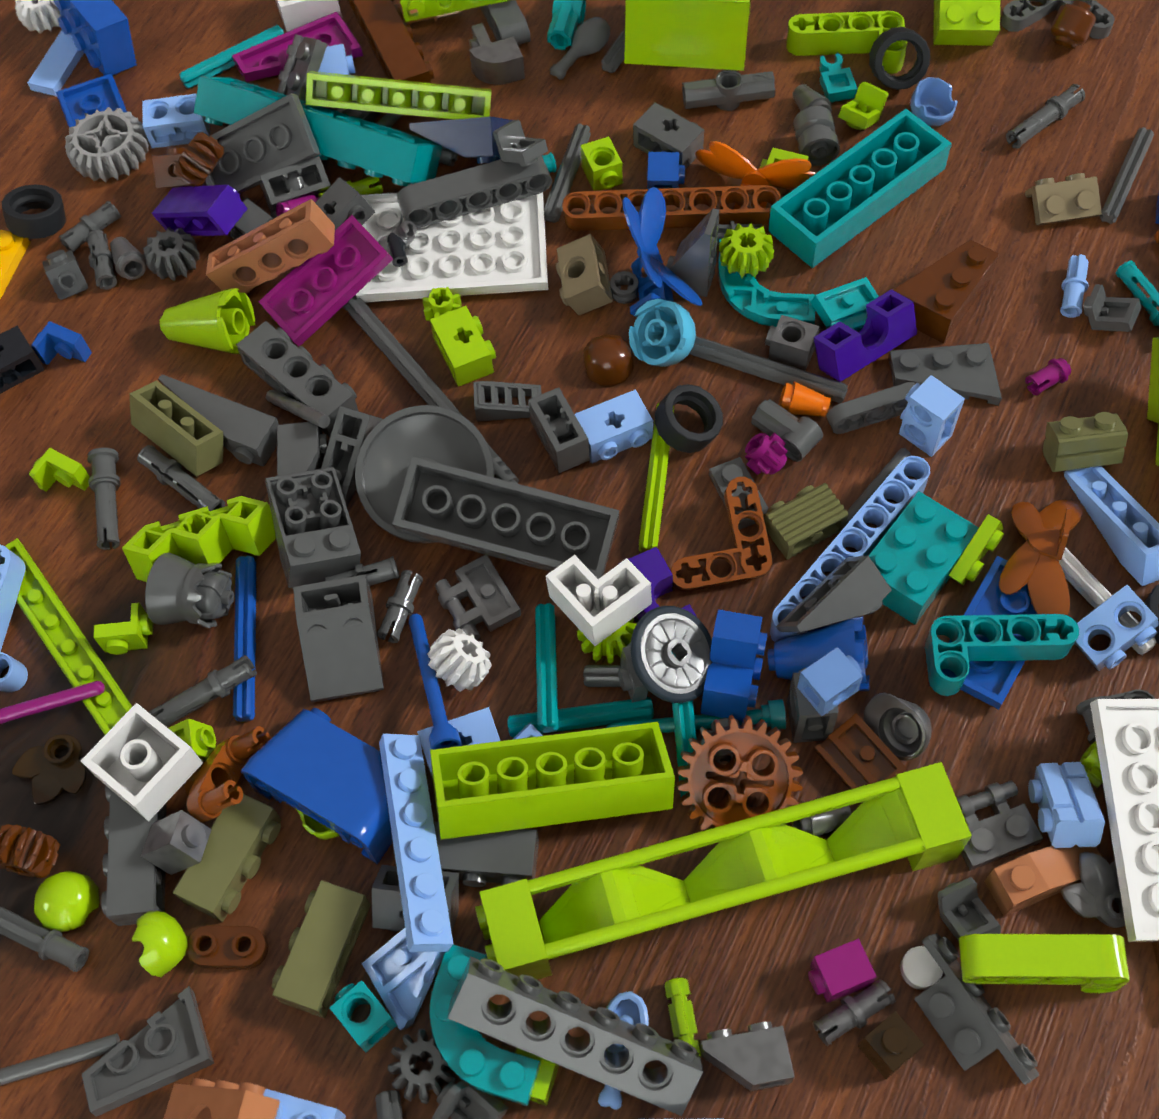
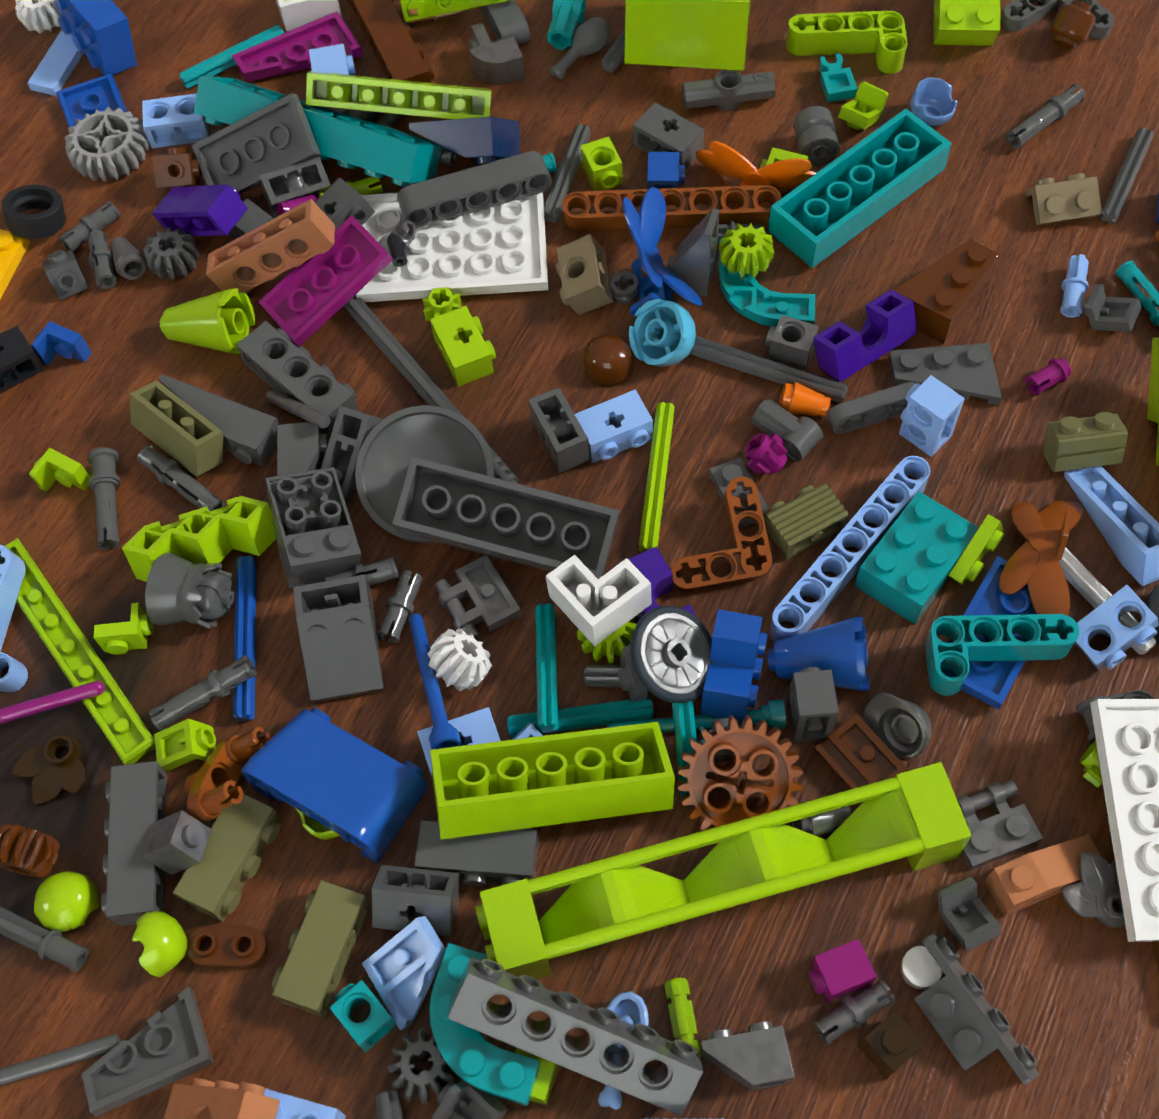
(142, 761): white brick -> none
(198, 159): reddish brown gear -> none
(303, 56): flat silver plate -> none
(415, 844): light blue plate -> none
(495, 390): dark grey slope -> none
(516, 147): dark grey bracket -> none
(703, 404): black tyre -> none
(807, 97): flat silver cone -> none
(830, 680): medium blue brick -> none
(845, 304): teal plate -> none
(846, 593): dark grey slope -> none
(900, 455): dark grey bar -> none
(920, 66): black tyre -> none
(1048, 959): lime beam -> none
(1066, 805): light blue brick -> none

